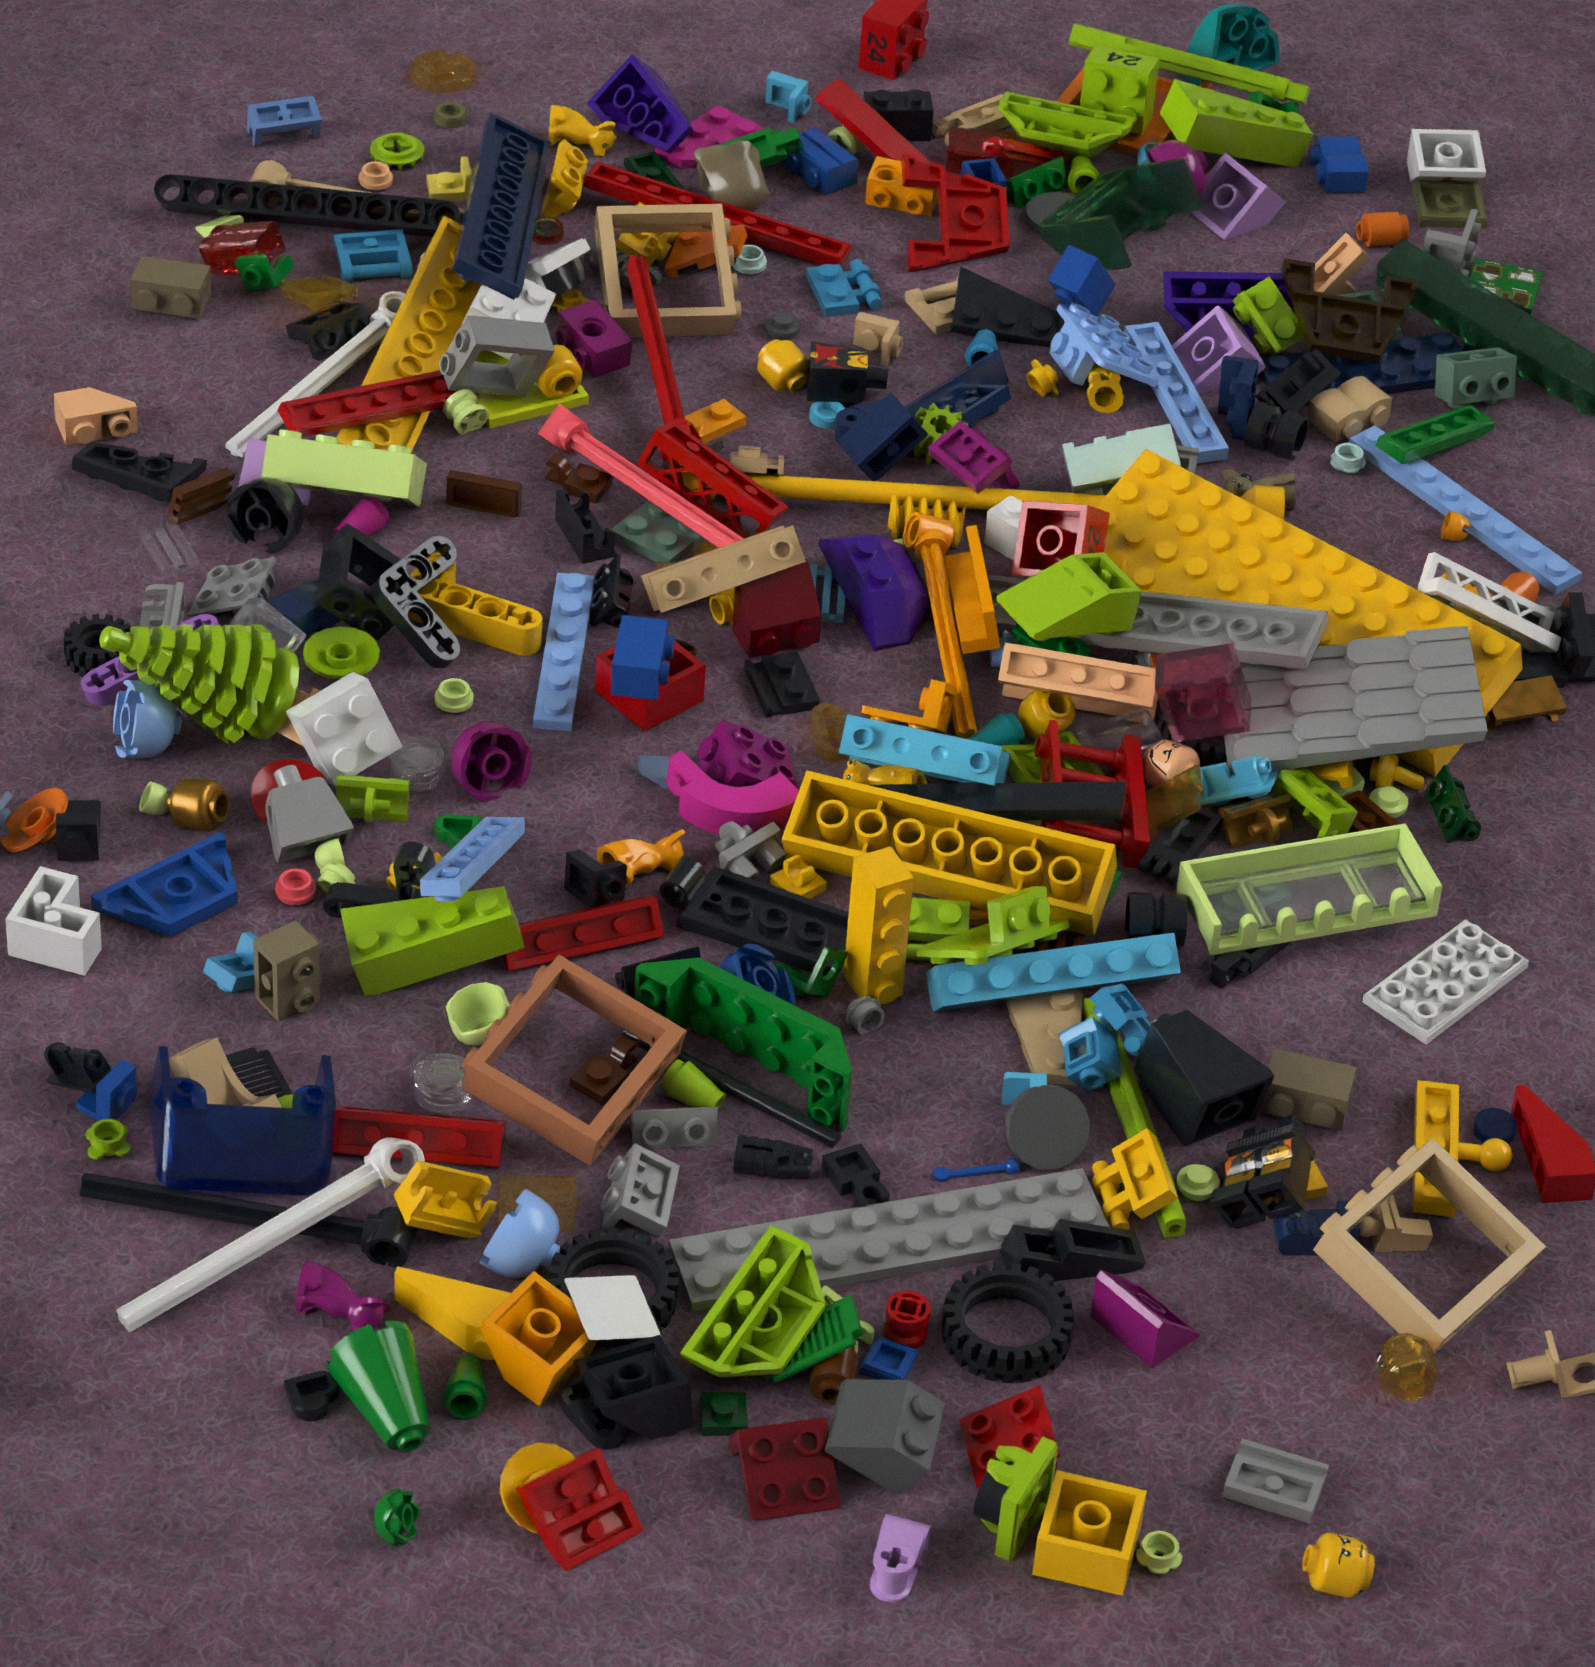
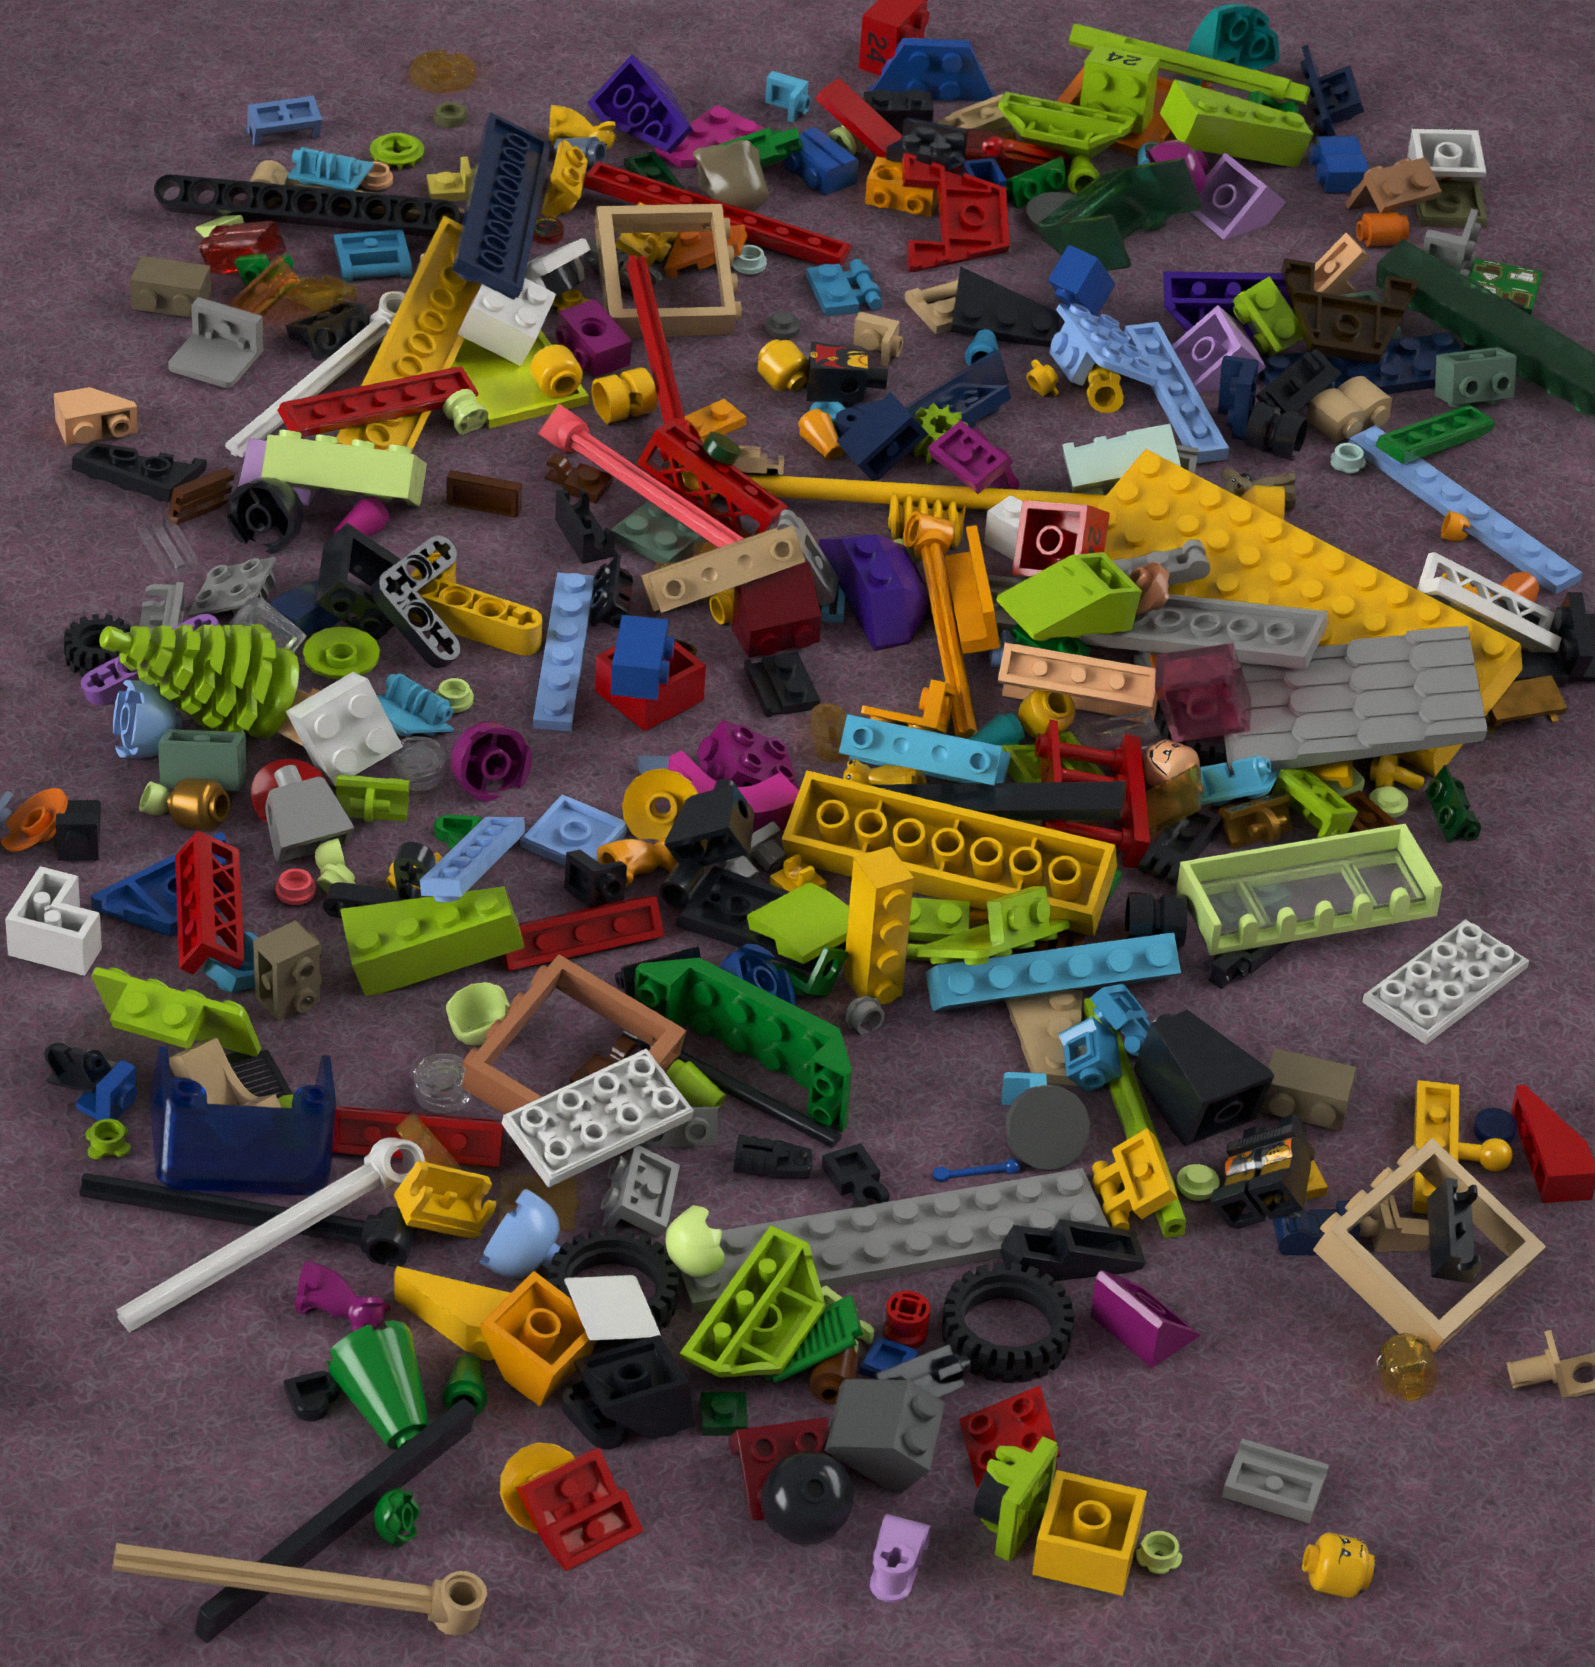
(173, 1015): none -> lime bracket
(200, 895): none -> red fence
(203, 756): none -> sand green brick
(221, 344): none -> light grey bracket
(267, 288): none -> clear orange plate
(328, 169): none -> medium azure hinge
(342, 1514): none -> black tile
(414, 708): none -> medium azure hinge
(434, 1152): none -> clear yellow beam
(435, 1600): none -> tan piece
(525, 339): light grey window -> none
(571, 827): none -> light blue tile
(592, 148): none -> sand blue cone
(597, 1117): none -> white tile
(630, 394): none -> yellow wheel
(641, 799): none -> yellow dish
(695, 1245): none -> yellowish green hair
(713, 826): none -> black torso
(721, 448): none -> dark green tile
(802, 922): none -> lime slope
(807, 1497): none -> black cylinder
(819, 431): none -> light orange cone
(823, 575): none -> light grey hinge
(930, 143): none -> black bracket
(935, 1371): none -> black hinge
(936, 66): none -> blue wing
(1154, 585): none -> nougat plate
(1182, 563): none -> light grey plate
(1332, 95): none -> dark blue bracket
(1396, 186): none -> medium nougat bracket
(1452, 1233): none -> black hinge

